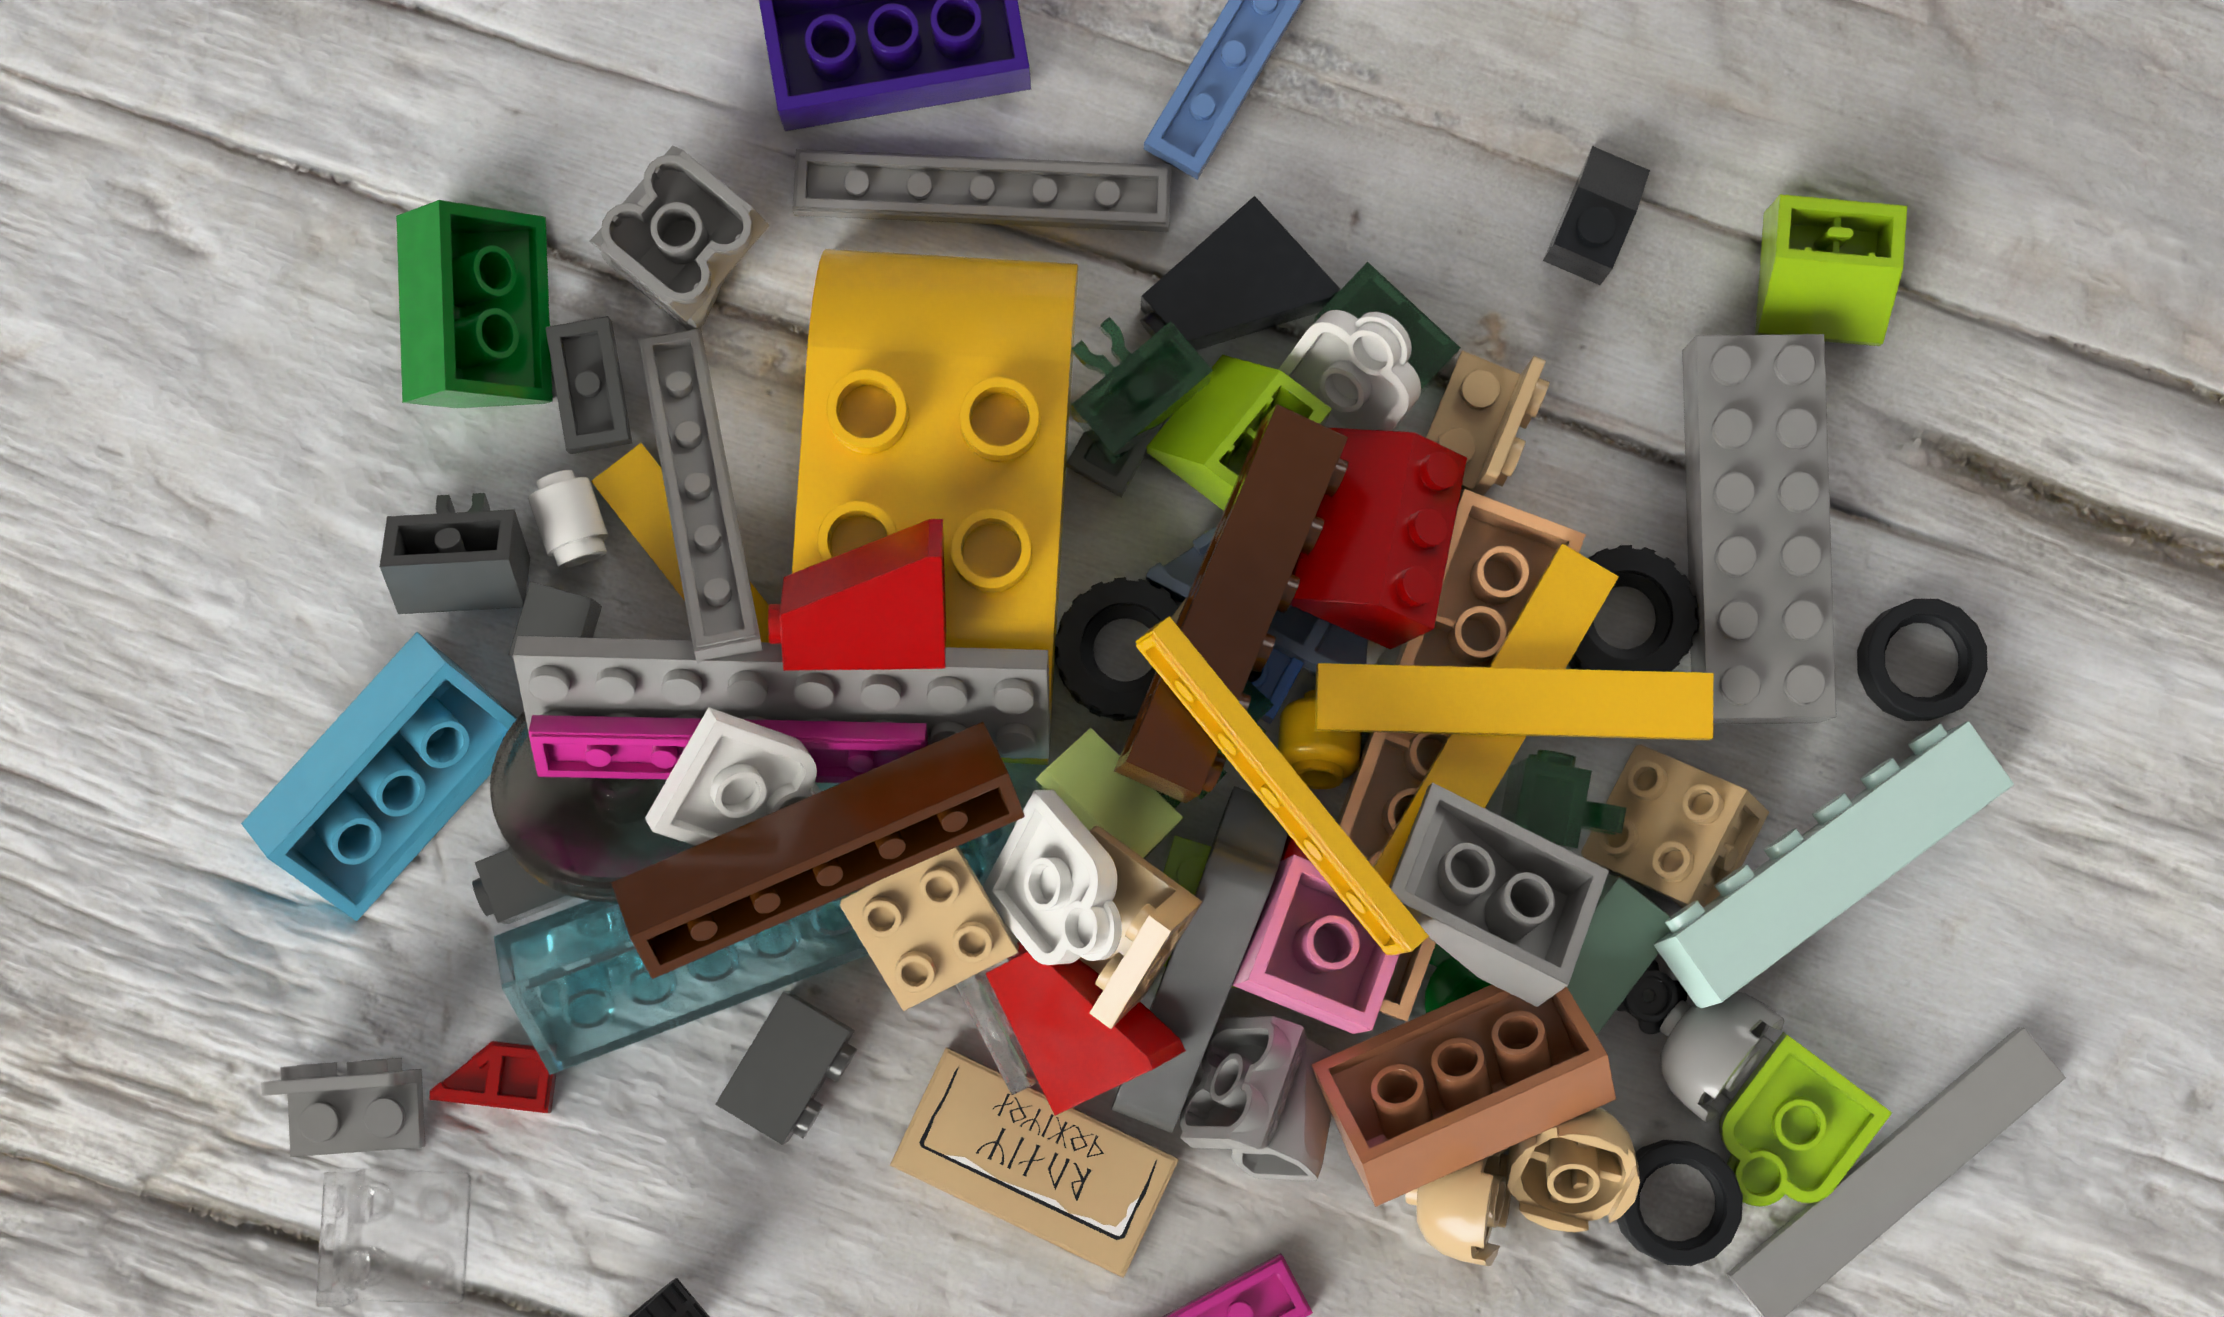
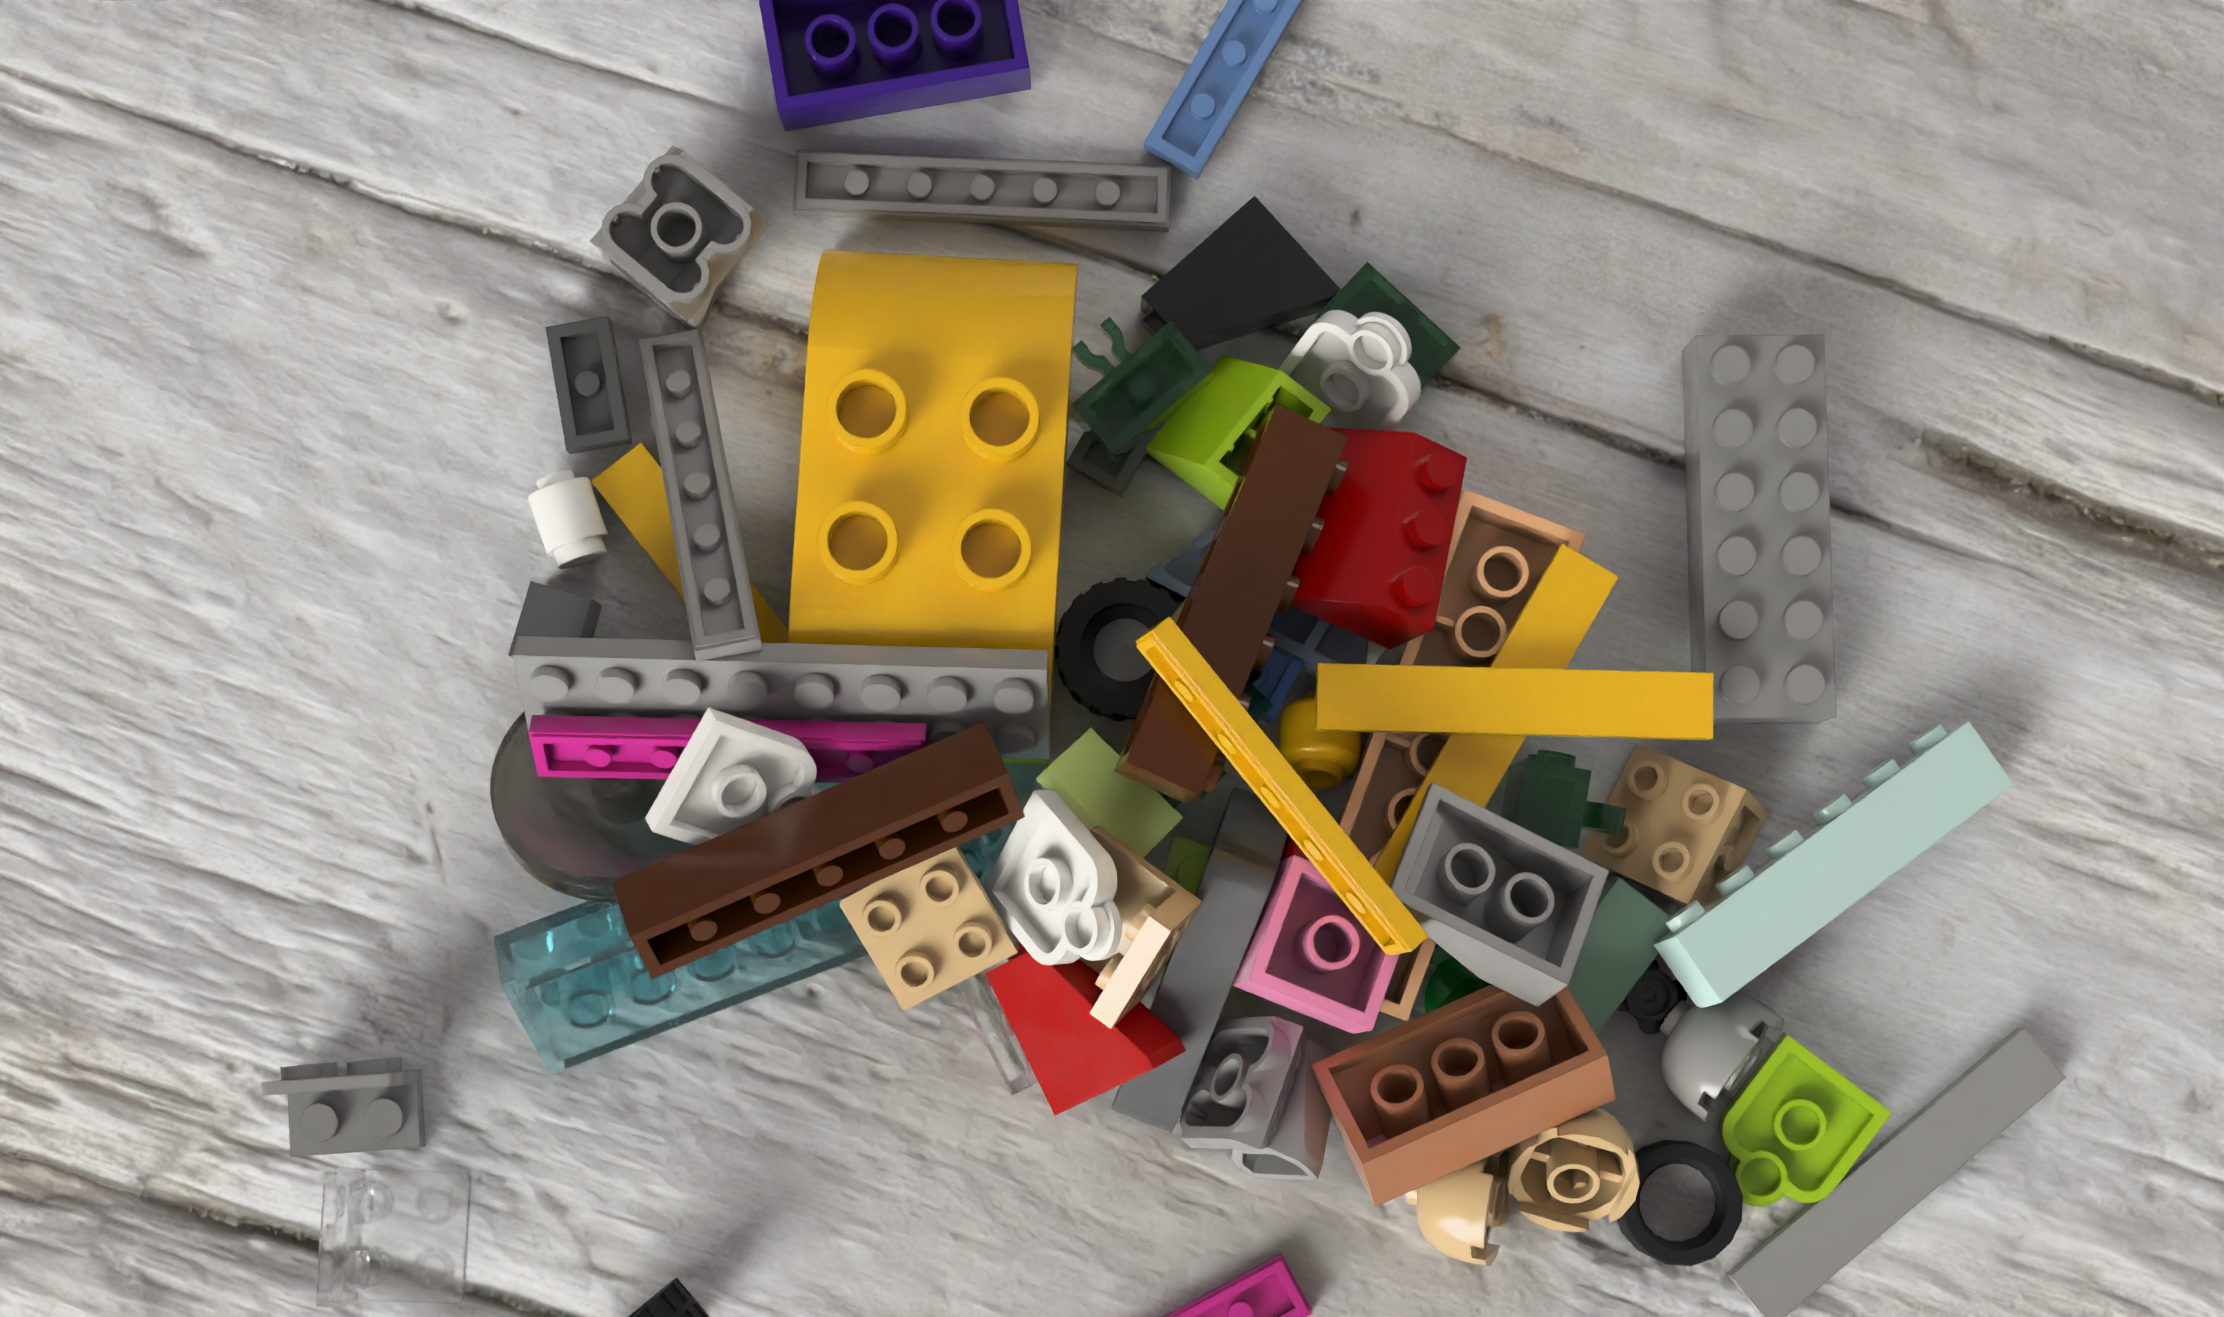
(382, 778): medium azure slope -> none
(455, 559): dark grey brick -> none
(473, 306): green slope -> none
(501, 1077): red tile -> none
(511, 891): dark grey brick -> none
(787, 1068): dark grey brick -> none
(867, 607): red slope -> none
(1039, 1171): tan tile -> none
(1483, 414): tan bracket -> none
(1597, 216): black slope -> none
(1673, 614): black tyre -> none
(1830, 268): lime slope -> none
(1966, 639): black tyre -> none

